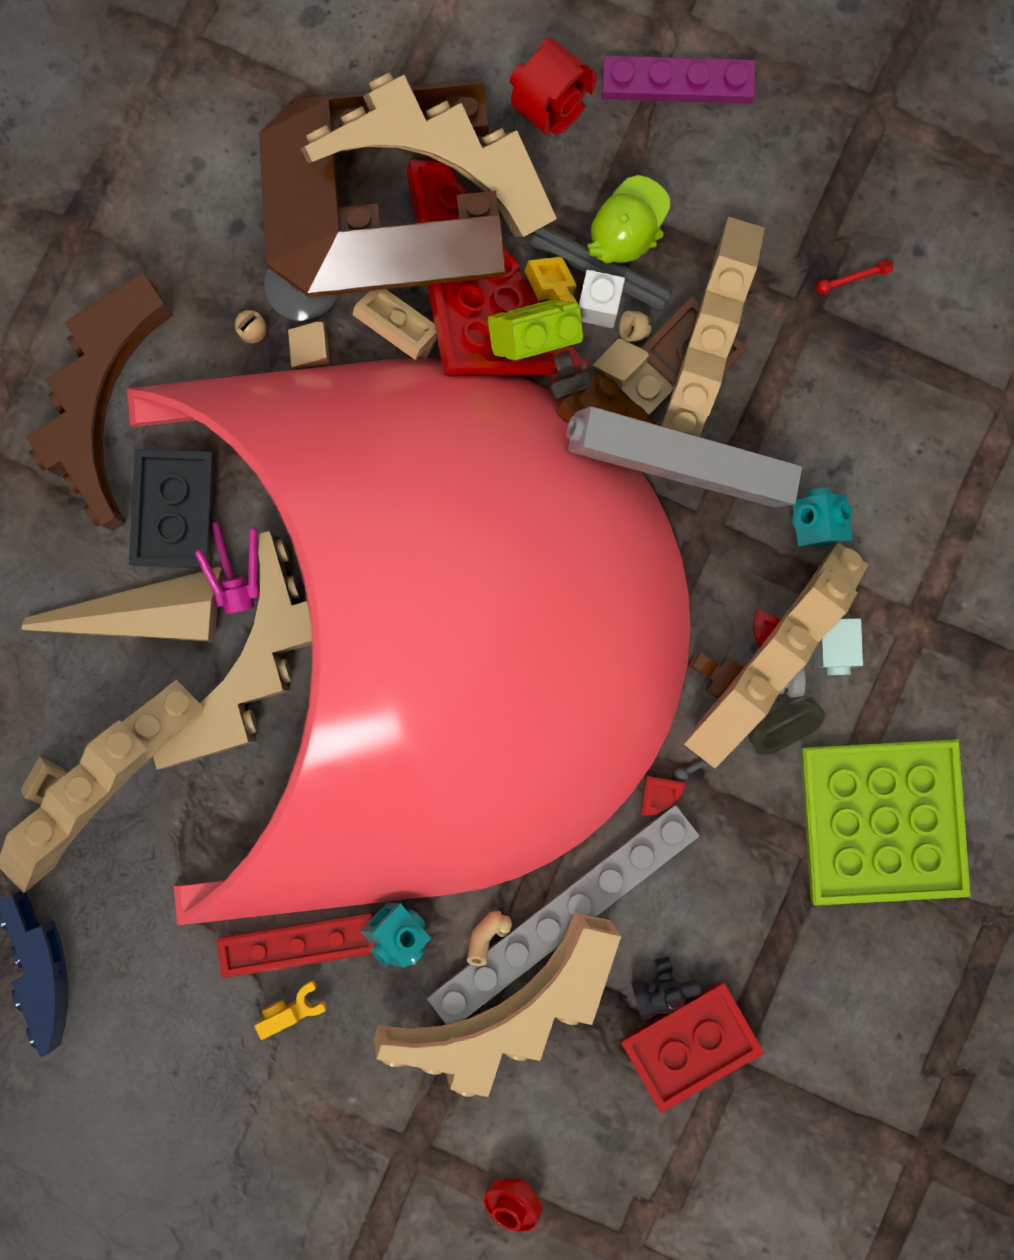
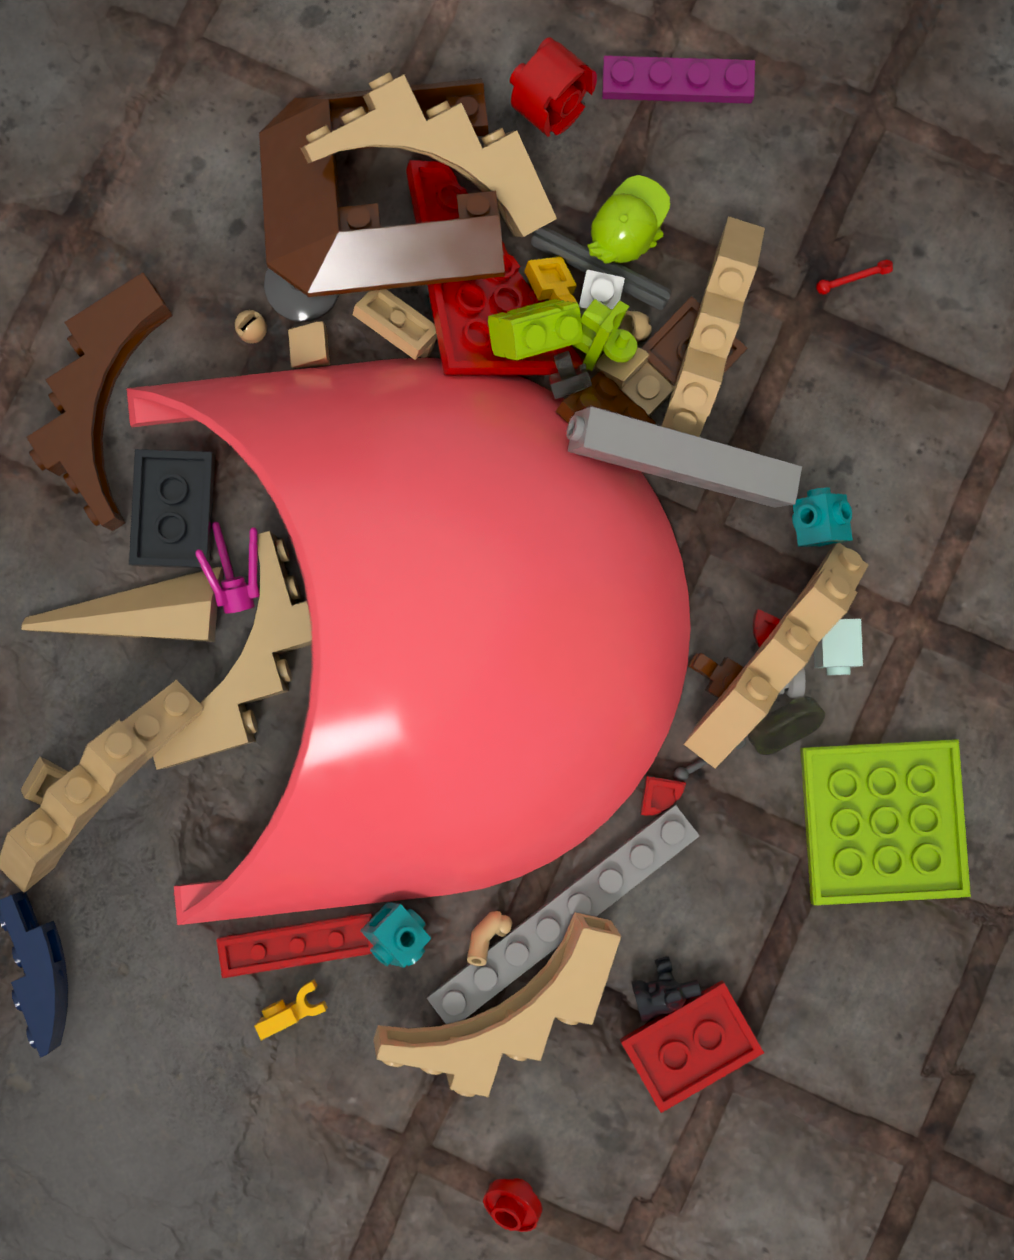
(602, 333): none -> lime hips

